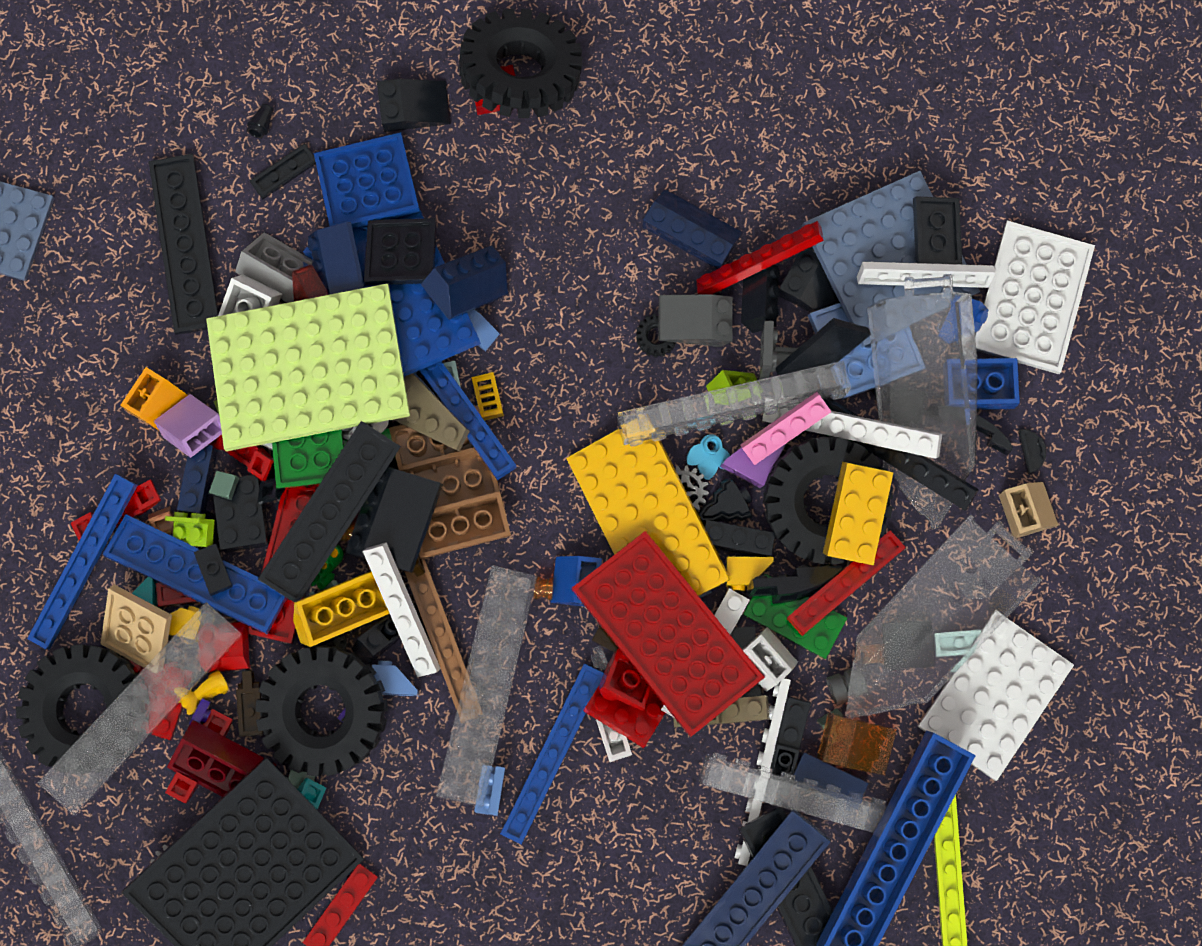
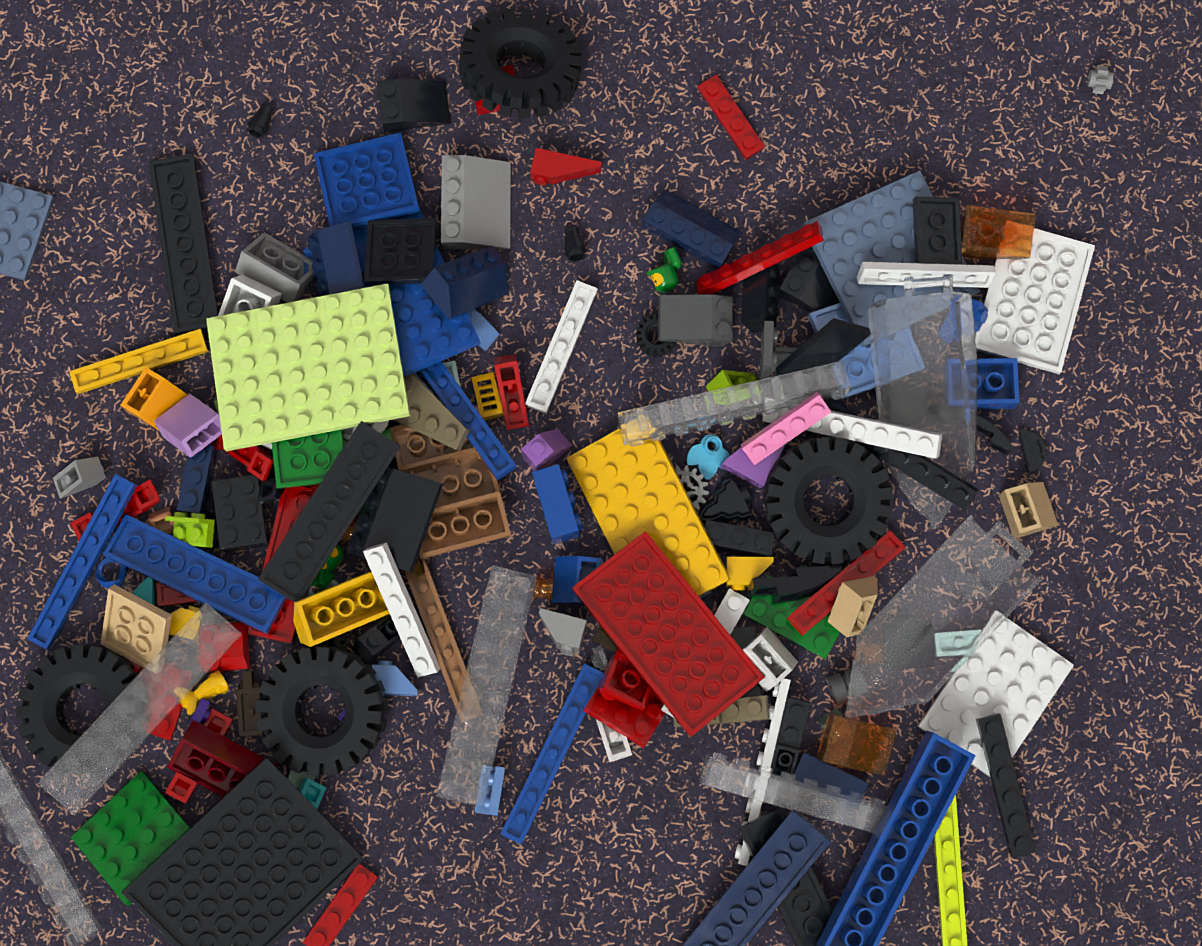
(79, 476): none -> light grey slope
(103, 581): none -> blue piece
(129, 833): none -> green plate
(135, 361): none -> yellow plate
(213, 569): black plate -> none
(224, 485): sand green slope -> none
(283, 171): black tile -> none
(307, 284): clear red slope -> none
(475, 203): none -> light grey slope
(511, 391): none -> red slope
(545, 449): none -> medium lavender slope
(557, 504): none -> blue brick
(559, 167): none -> red slope
(561, 347): none -> white plate
(565, 631): none -> light grey slope
(574, 246): none -> black cone
(665, 277): none -> green piece
(730, 117): none -> red plate
(853, 605): none -> tan slope
(858, 513): yellow brick -> none
(996, 233): none -> clear orange slope
(1005, 785): none -> black plate
(1100, 79): none -> light grey gear

